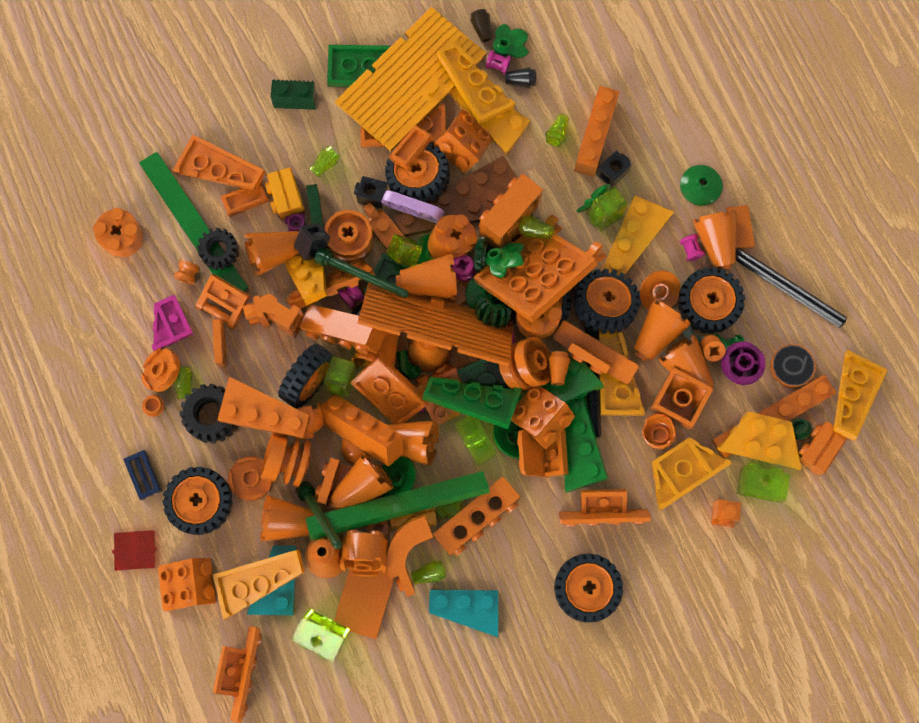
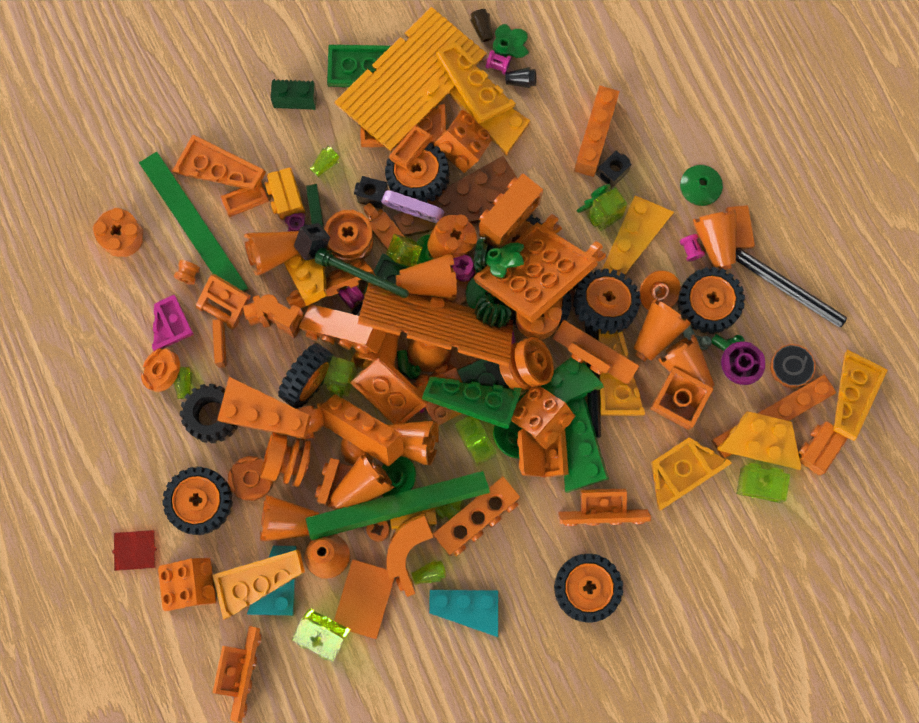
(150, 492): dark blue tile -> none
(153, 405): orange plate -> none
(213, 237): black tyre -> none
(306, 493): dark green piece -> none
(364, 553): orange brick -> none
(533, 227): clear neon green cone -> none
(557, 132): clear neon green cone -> none
(558, 367): orange cone -> none
(659, 431): orange hair -> none
(709, 343): orange wheel -> none
(725, 513): orange brick -> none
(802, 429): dark green plate -> none

